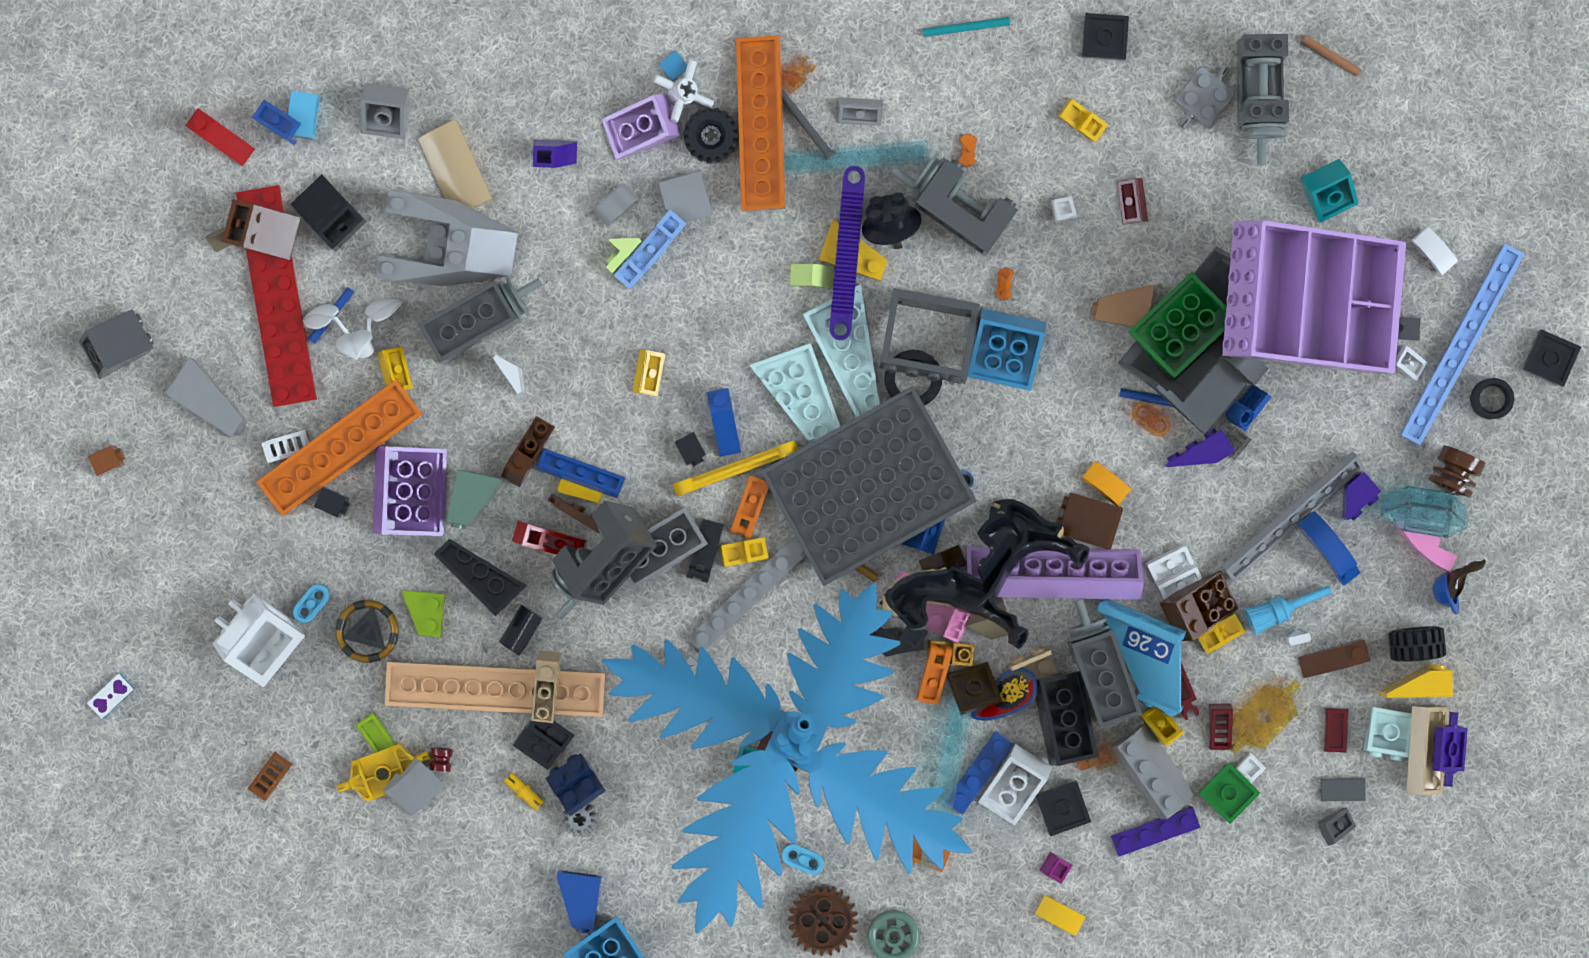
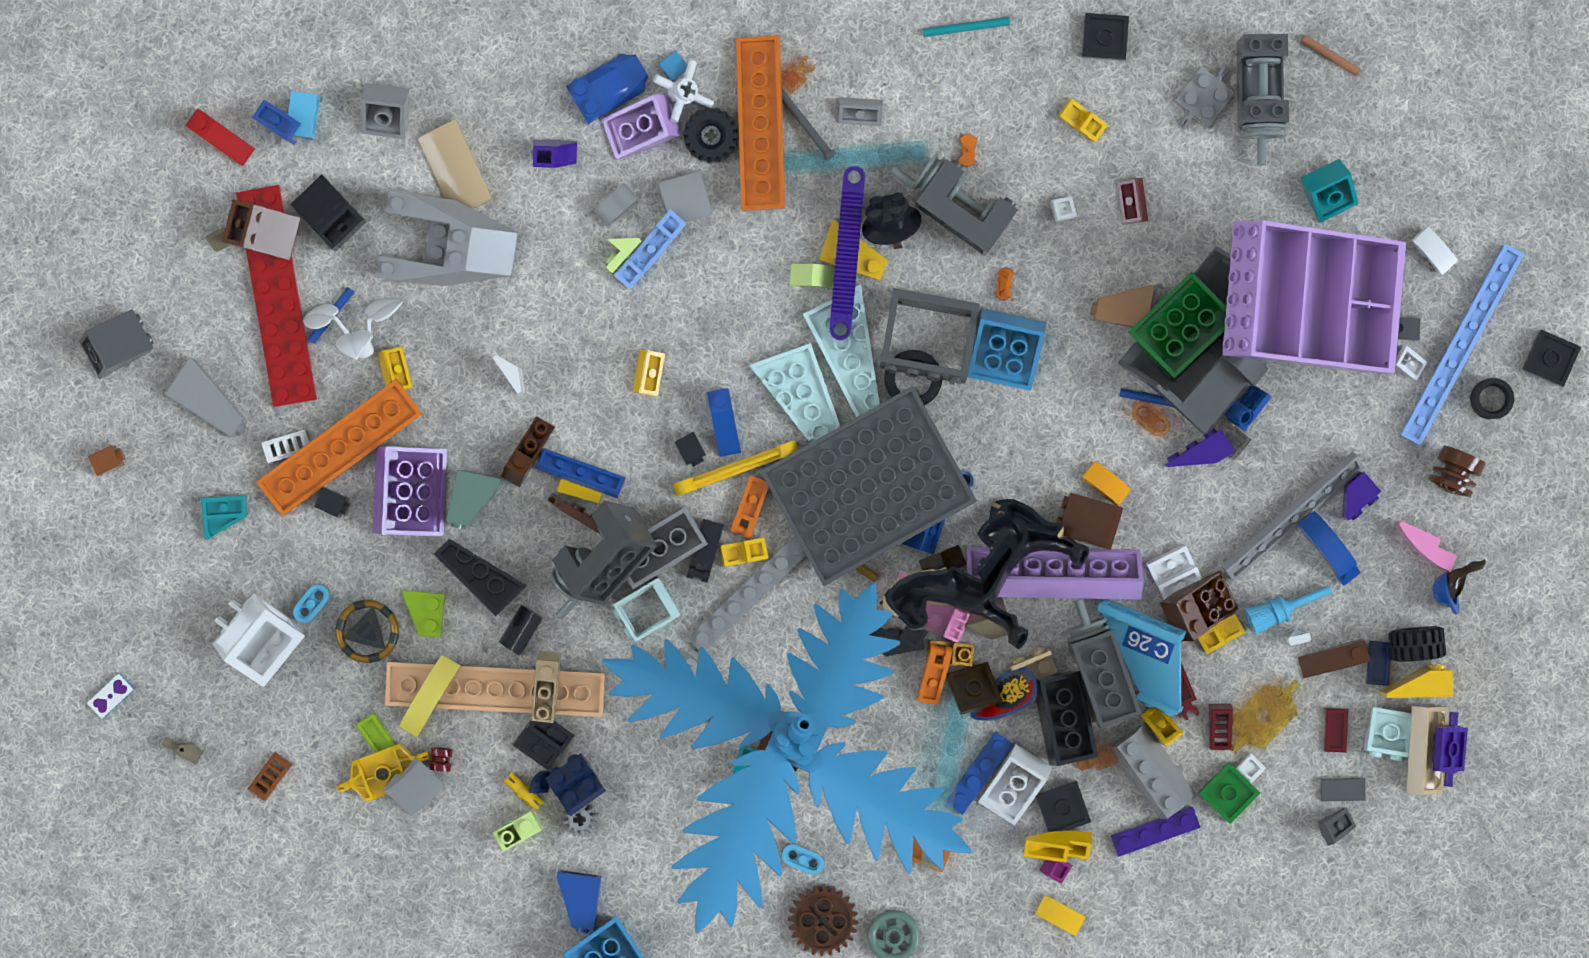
(190, 753): none -> dark tan piece
(222, 512): none -> teal wing
(429, 695): none -> light yellow slope
(476, 318): dark grey piece -> none
(518, 830): none -> yellowish green slope
(539, 783): none -> dark blue tile
(543, 538): red slope -> none
(608, 86): none -> blue slope
(630, 630): none -> light aqua window
(1059, 845): none -> yellow slope
(1379, 666): none -> dark blue tile
(1424, 511): clear light blue wedge -> none

